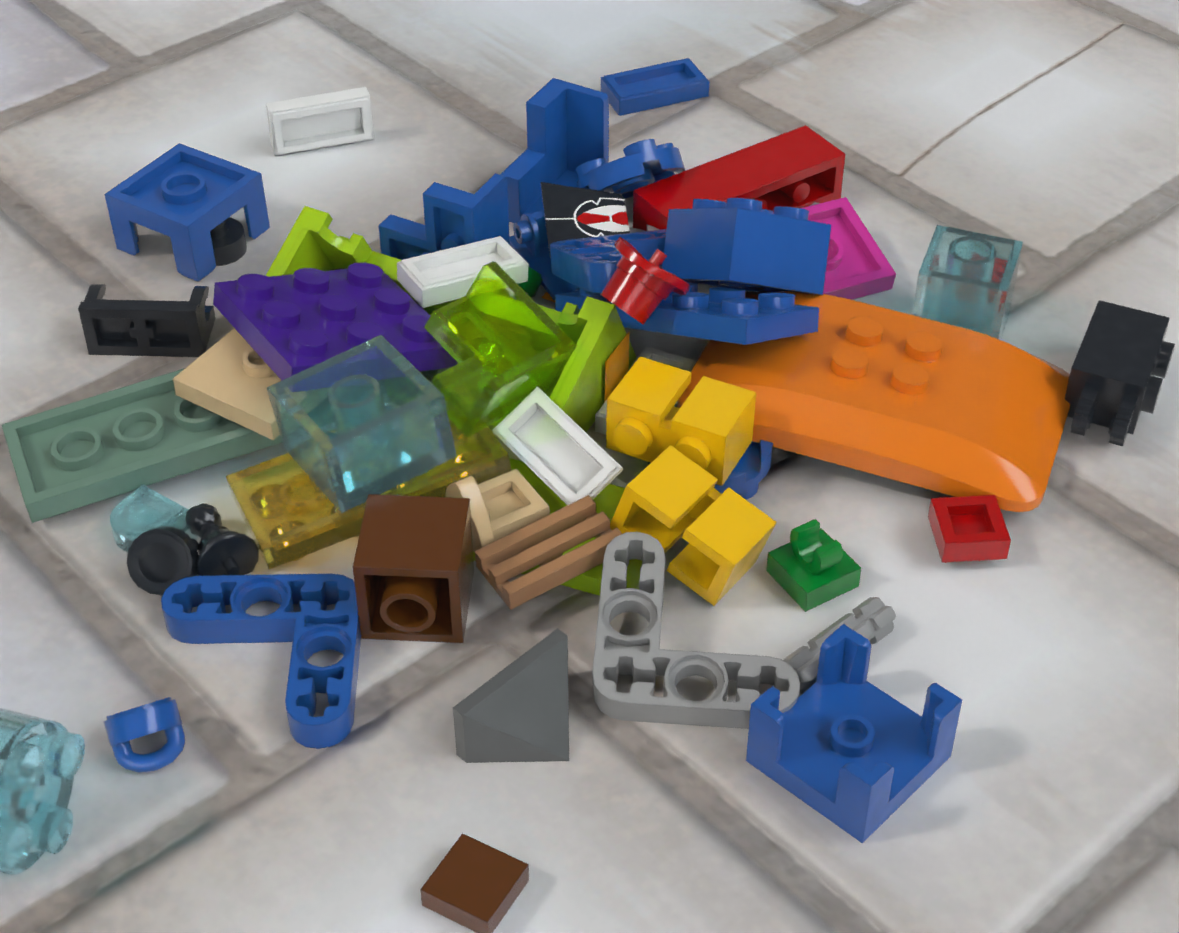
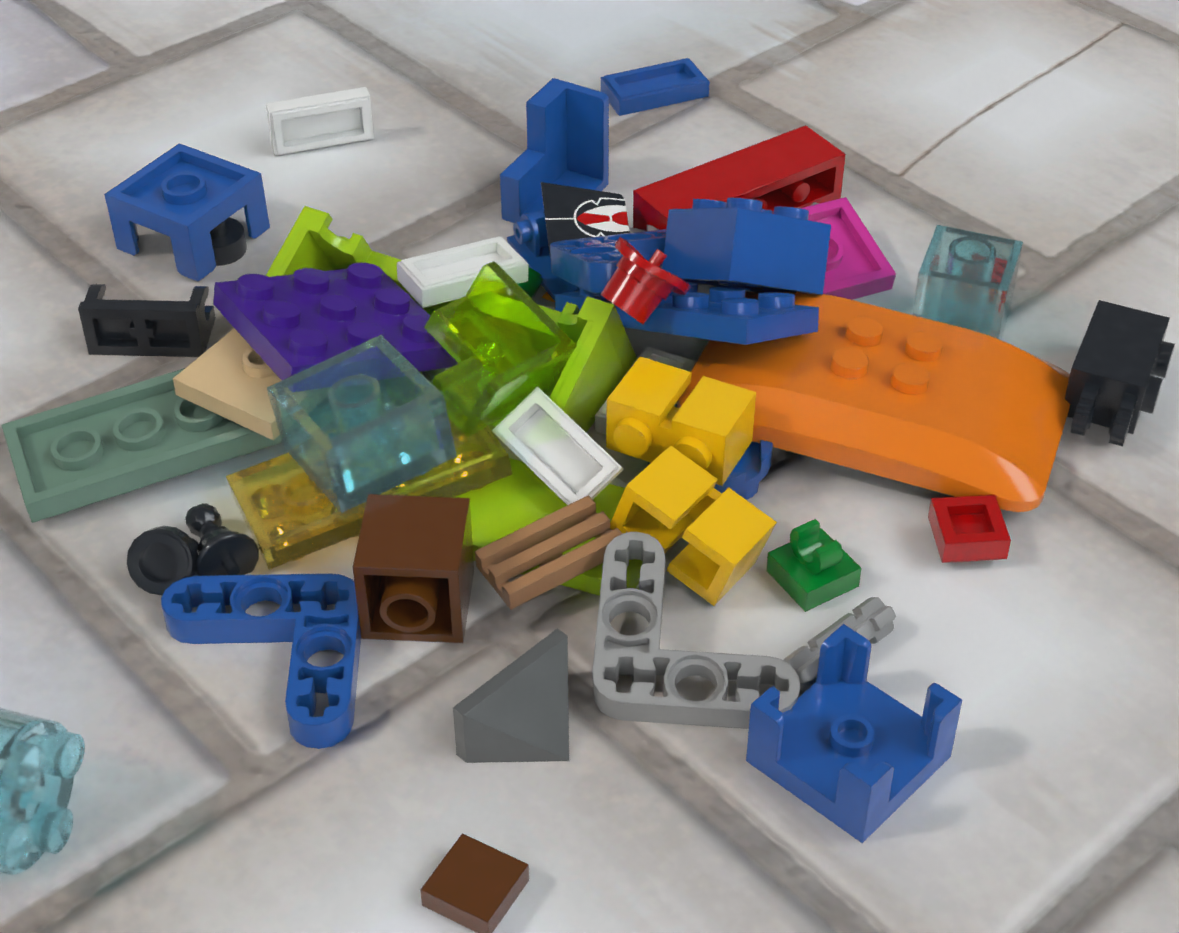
(142, 722): blue tile -> none
(144, 511): clear light blue tile -> none
(450, 220): blue panel -> none
(499, 505): tan tile -> none
(616, 366): light orange sticker -> none
(641, 166): blue plate -> none

